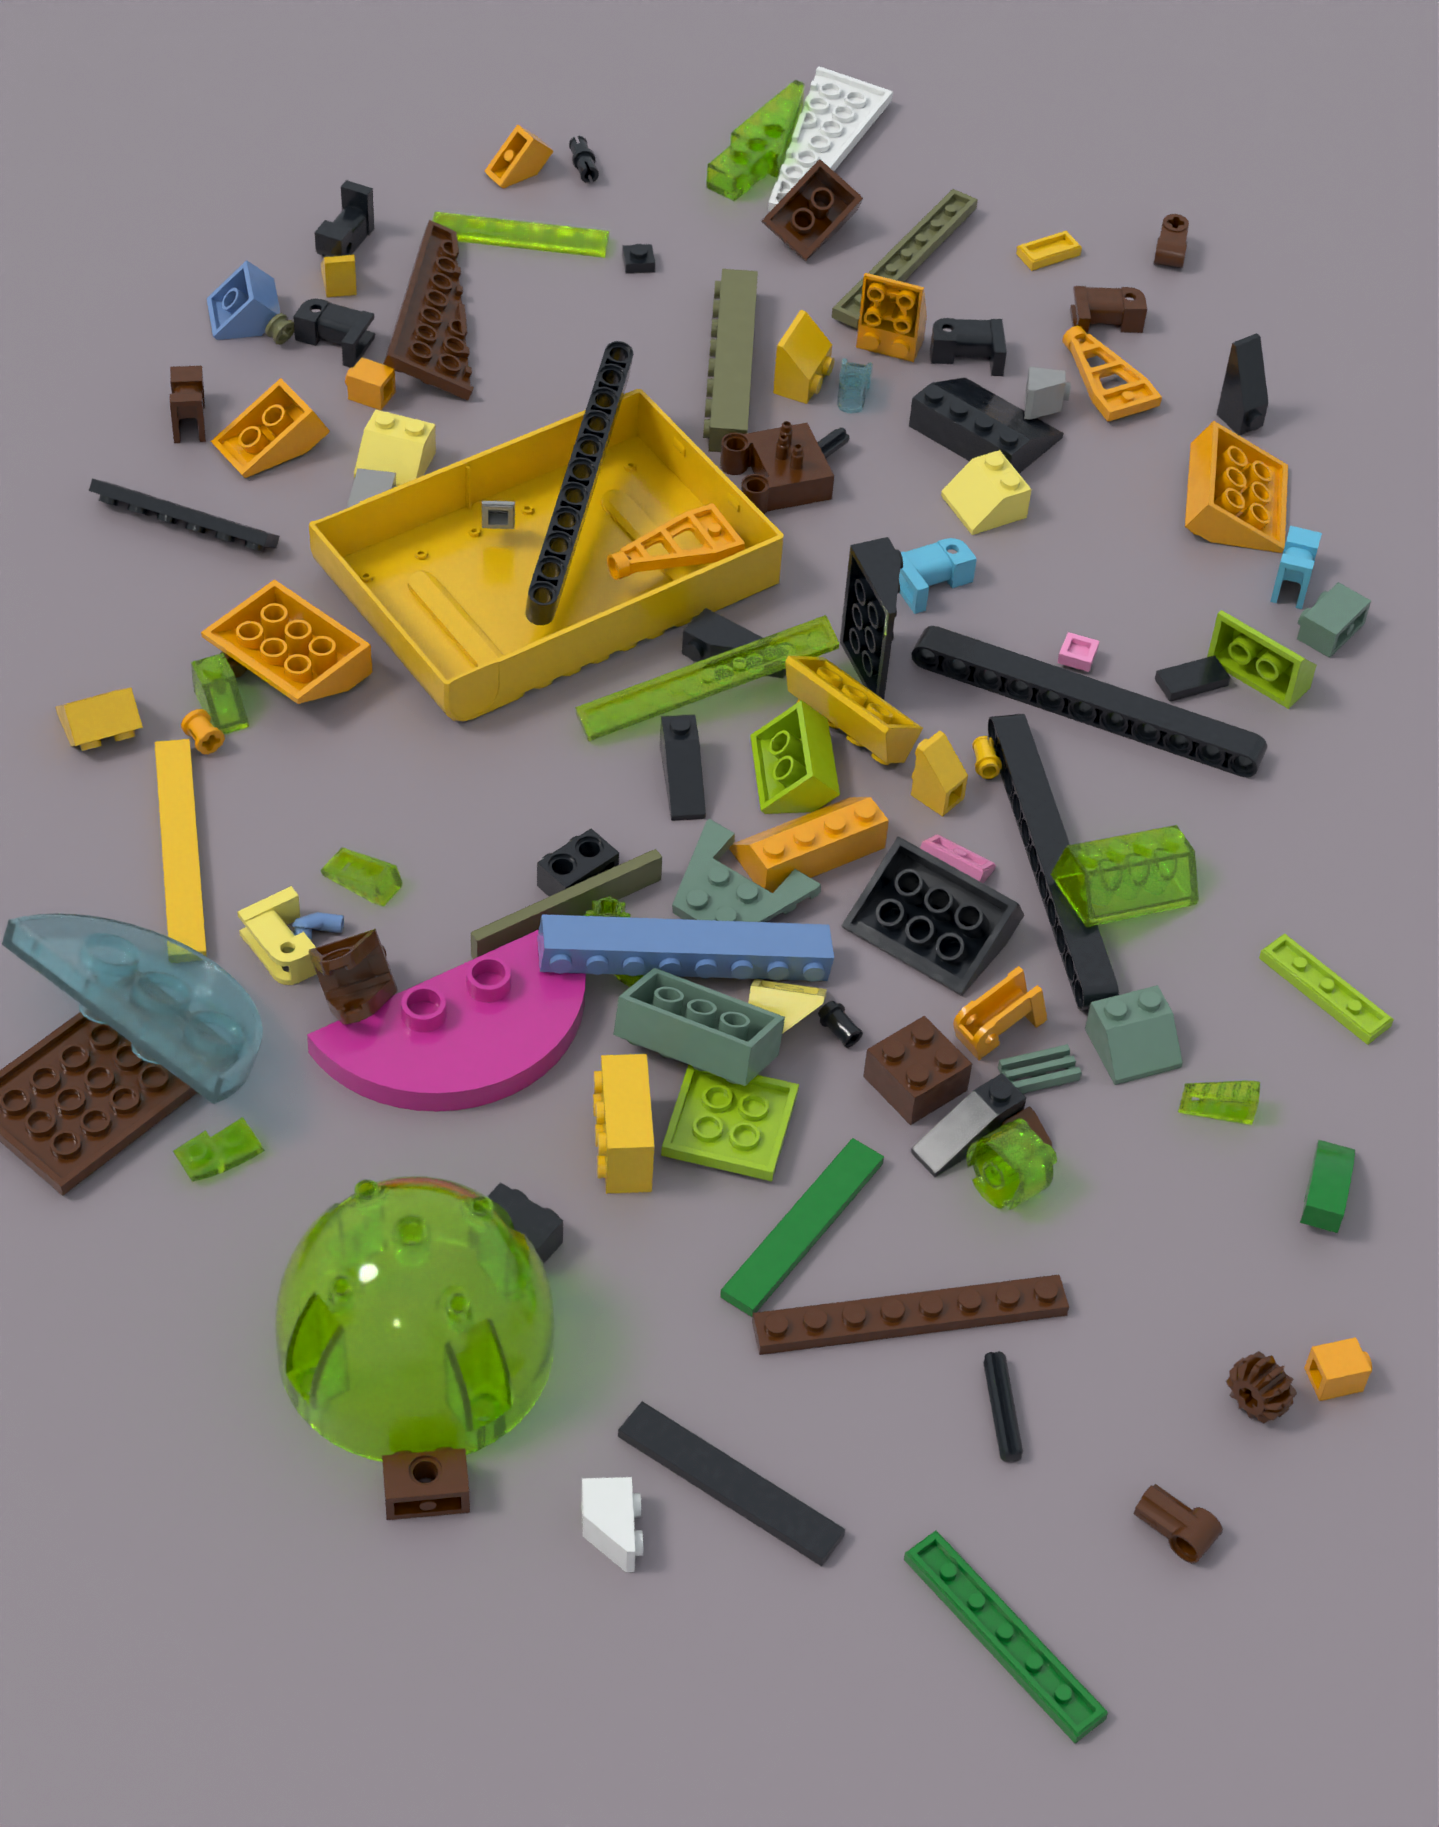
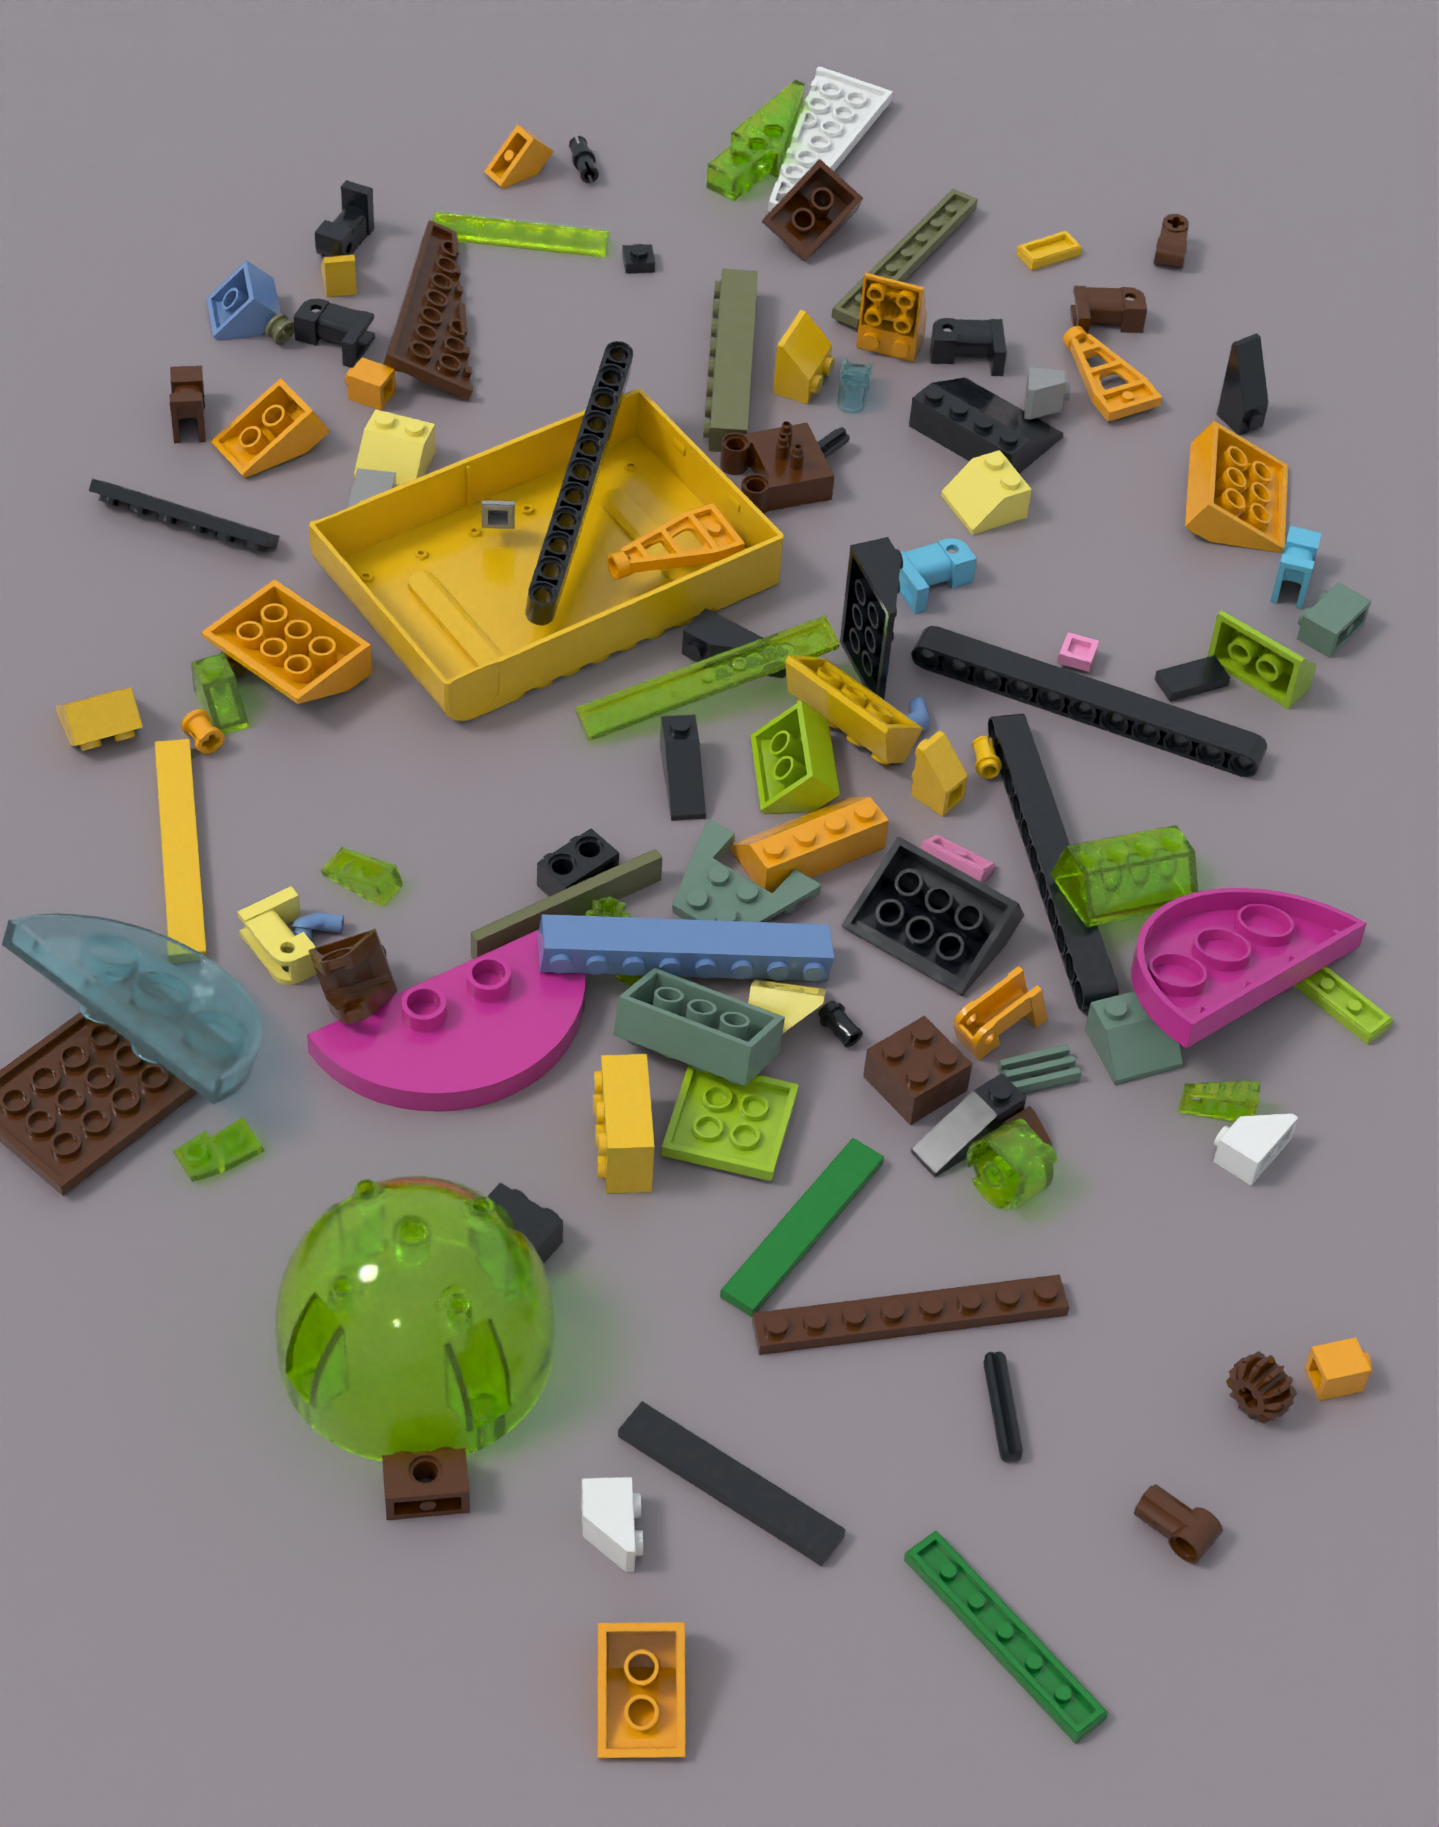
(641, 1690): none -> light orange slope
(919, 712): none -> medium blue arm
(1231, 951): none -> dark pink plate
(1253, 1144): none -> white slope
(1328, 1186): green slope -> none

